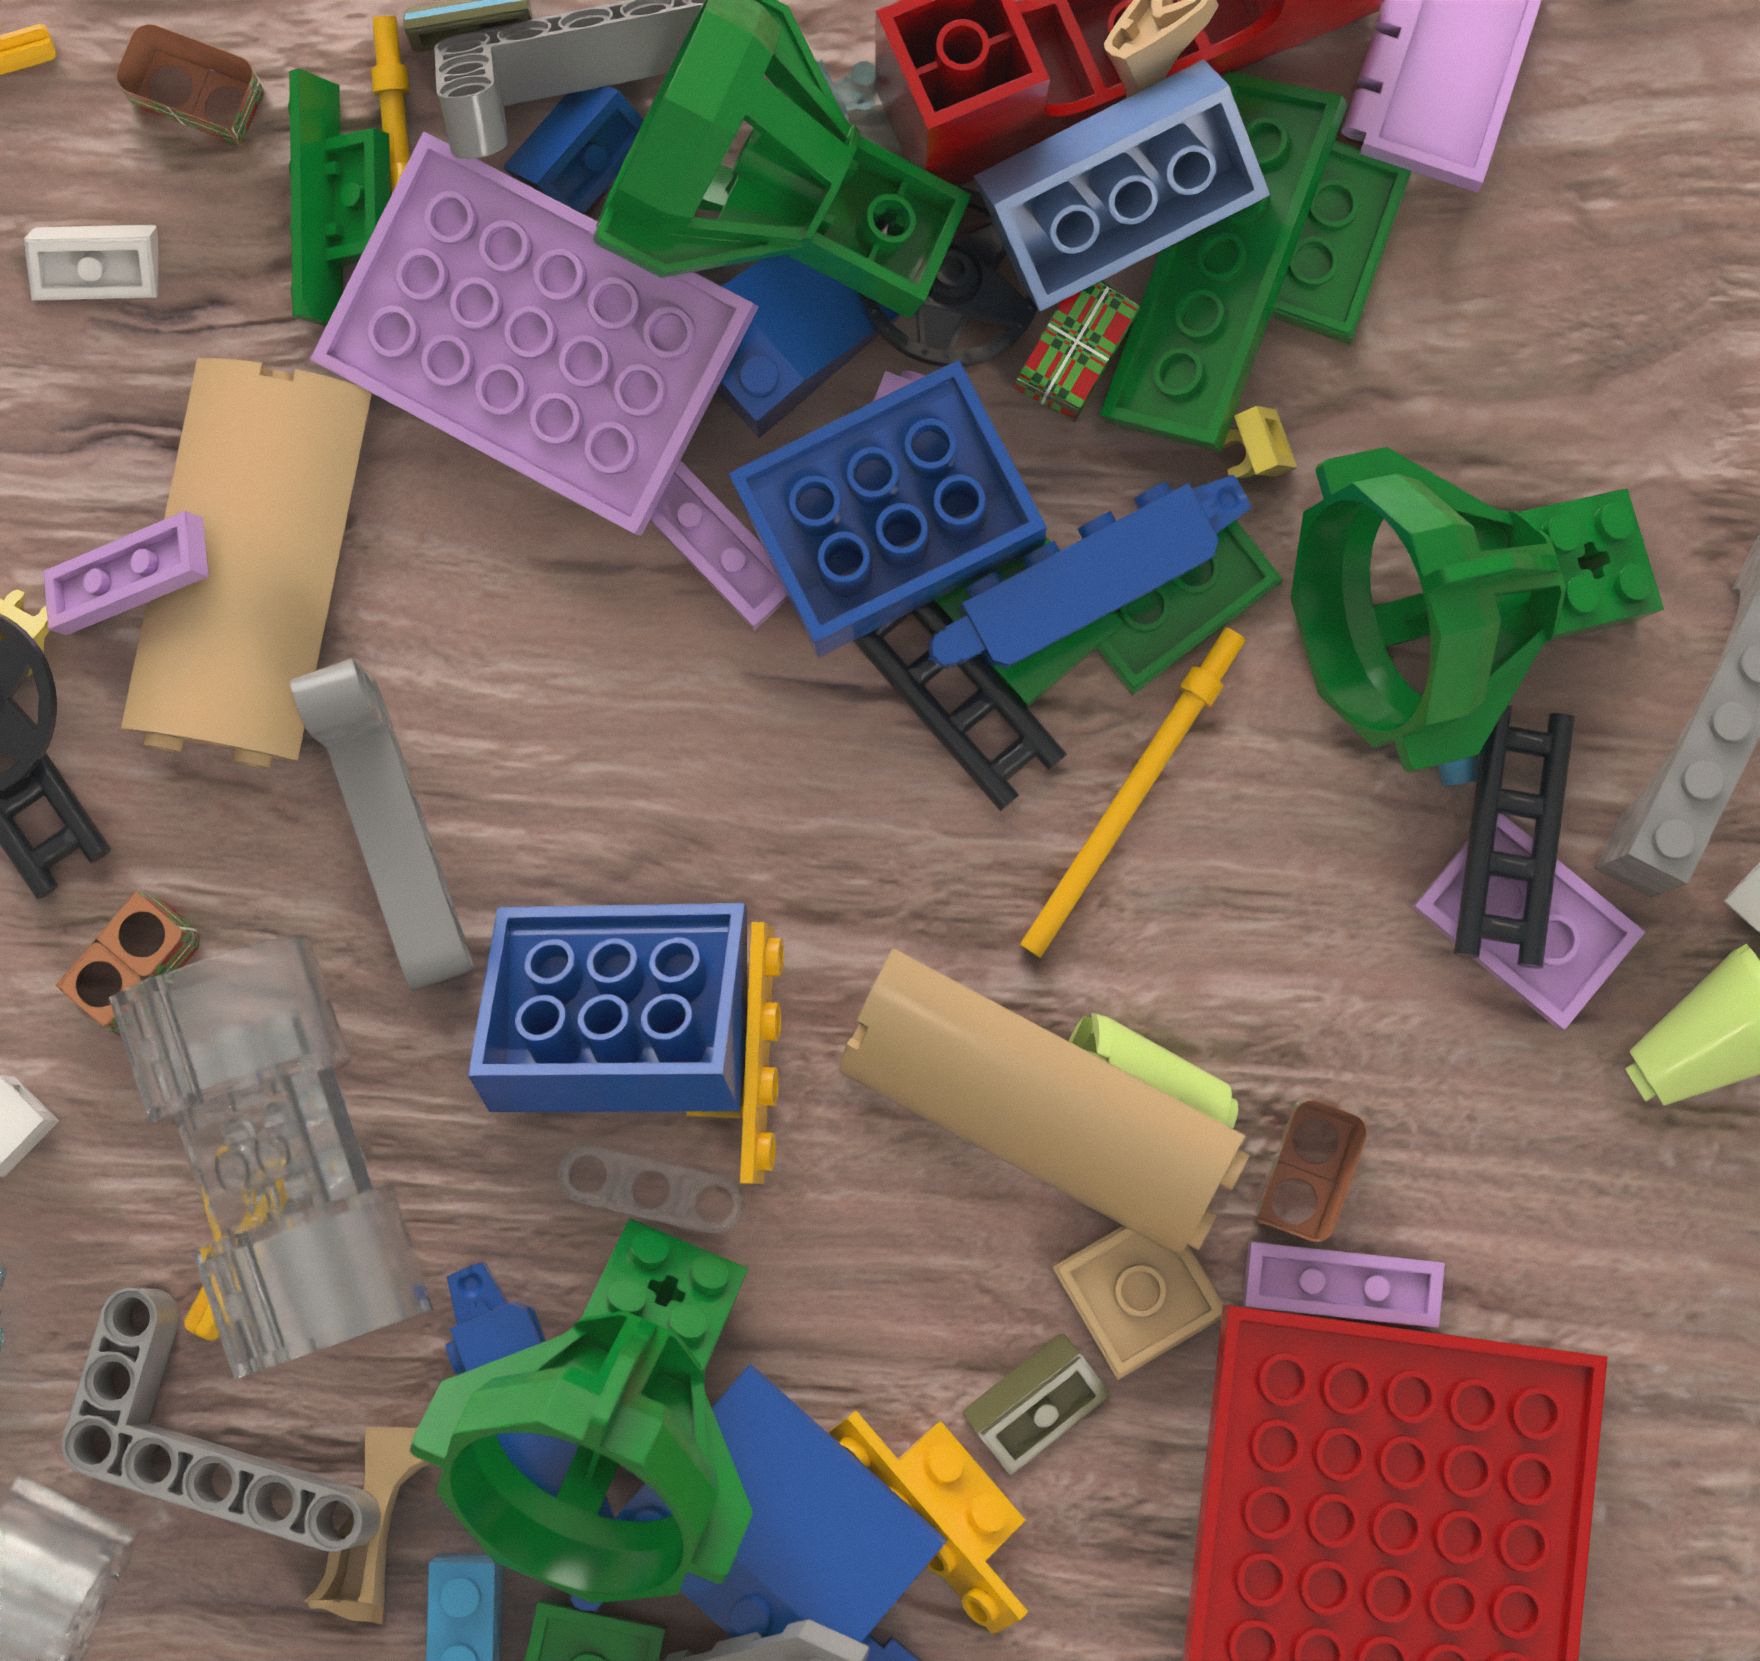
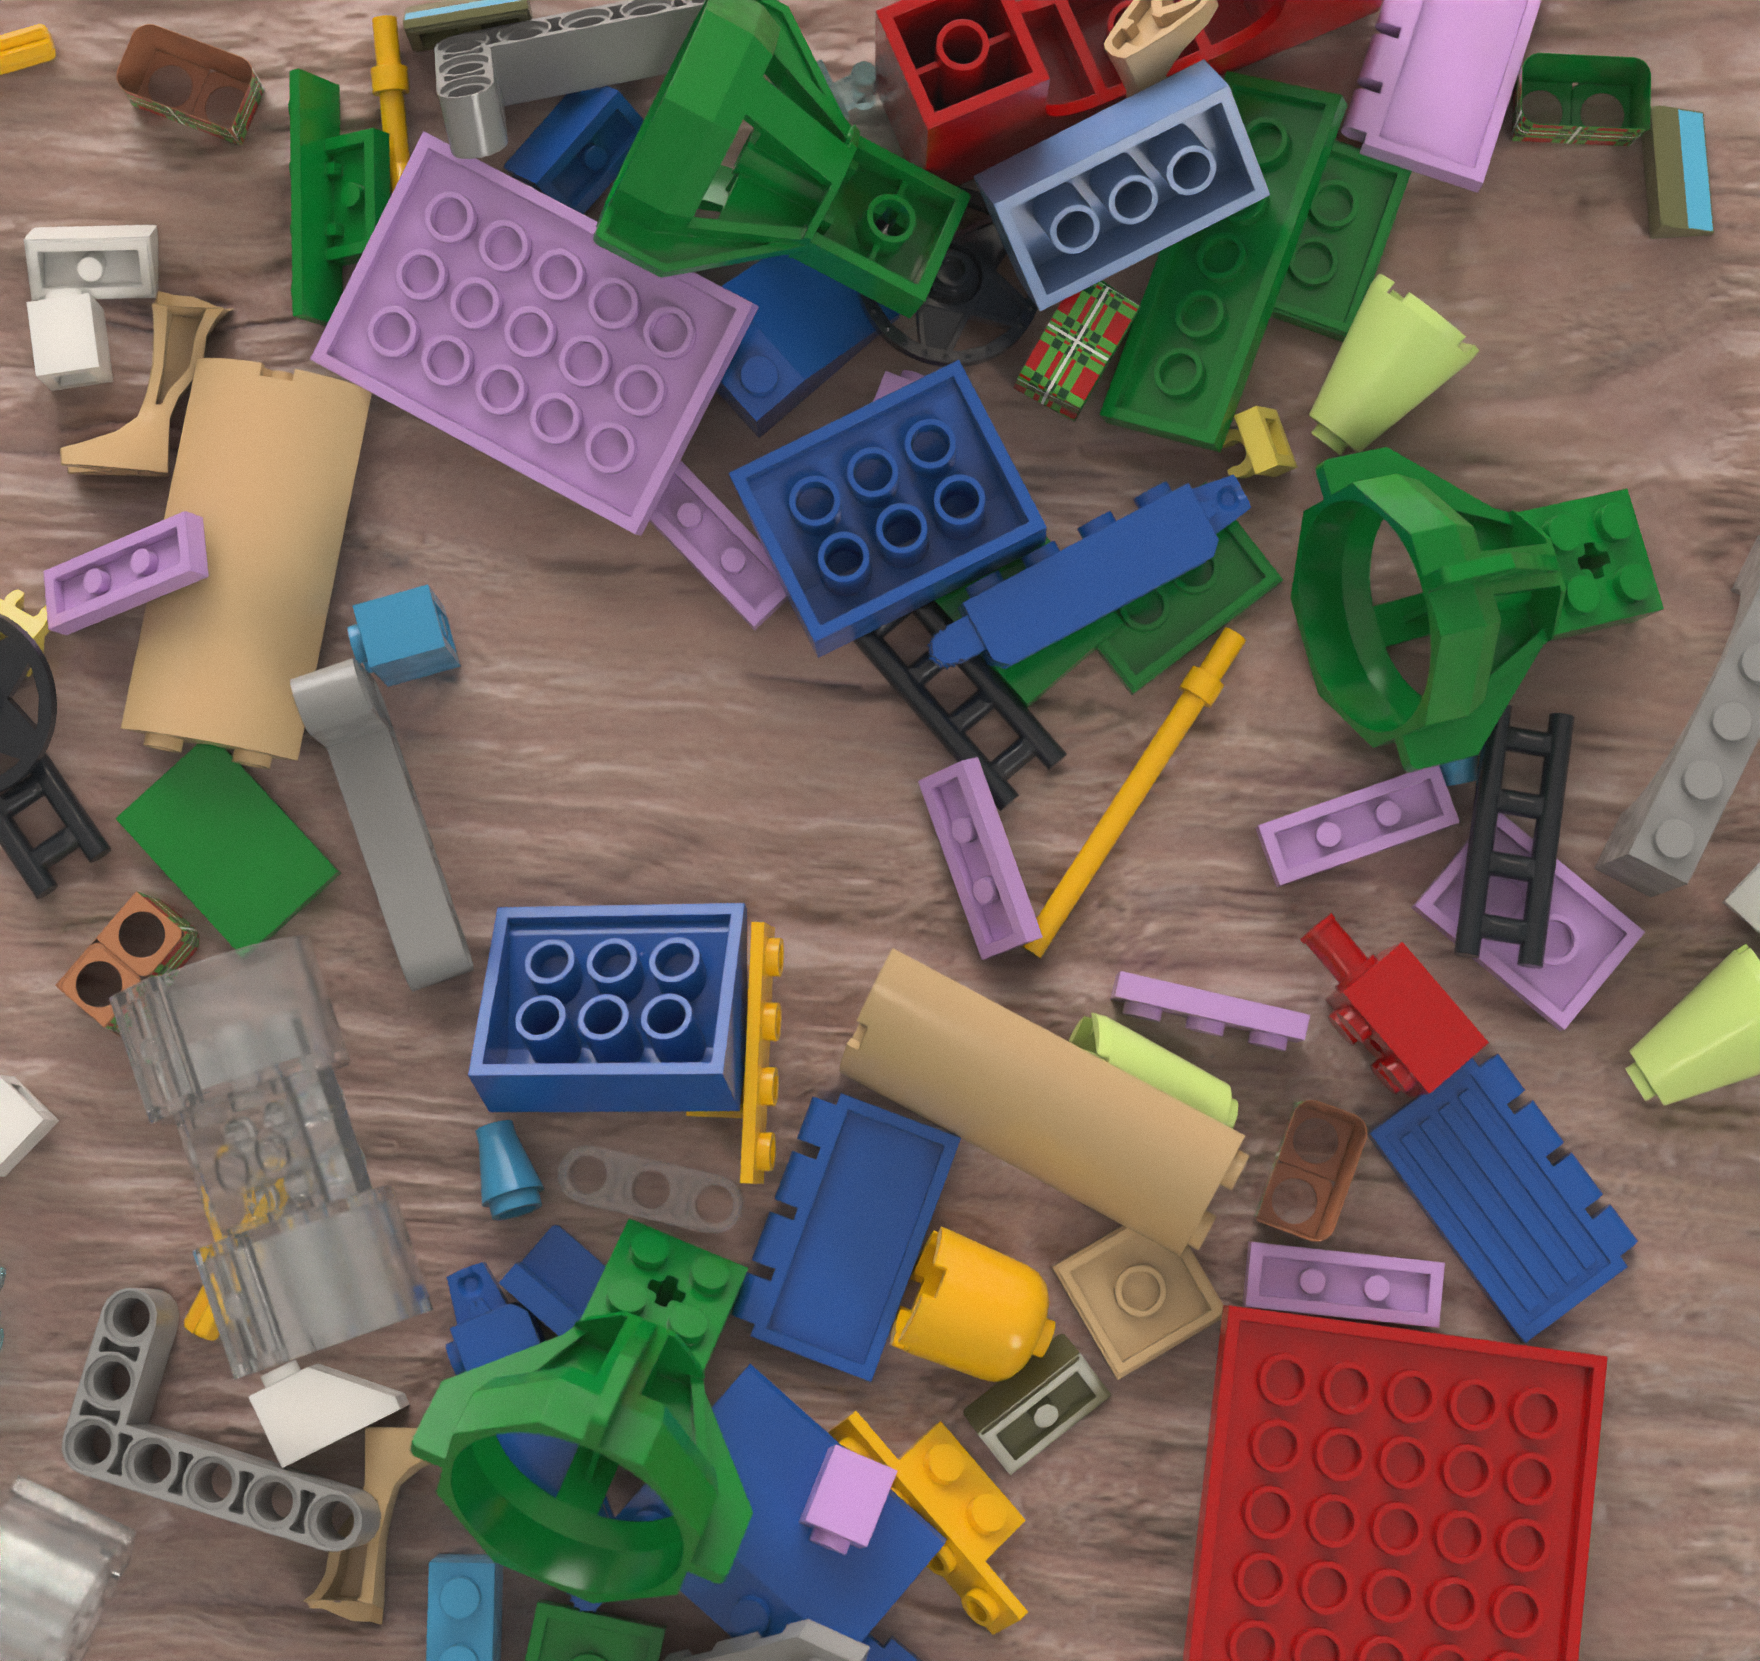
(69, 340): none -> white brick
(143, 444): none -> tan animal
(228, 846): none -> green tile
(318, 1407): none -> white slope
(403, 636): none -> dark azure brick
(506, 1173): none -> dark azure cone
(555, 1279): none -> blue panel
(846, 1500): none -> lavender brick
(852, 1235): none -> blue hinge
(974, 1309): none -> yellow cylinder
(980, 858): none -> lavender plate
(1209, 1011): none -> lavender plate
(1357, 825): none -> lavender plate
(1385, 367): none -> yellowish green cone
(1394, 1012): none -> red brick
(1500, 1199): none -> blue hinge
(1621, 77): none -> green piece
(1677, 174): none -> olive slope

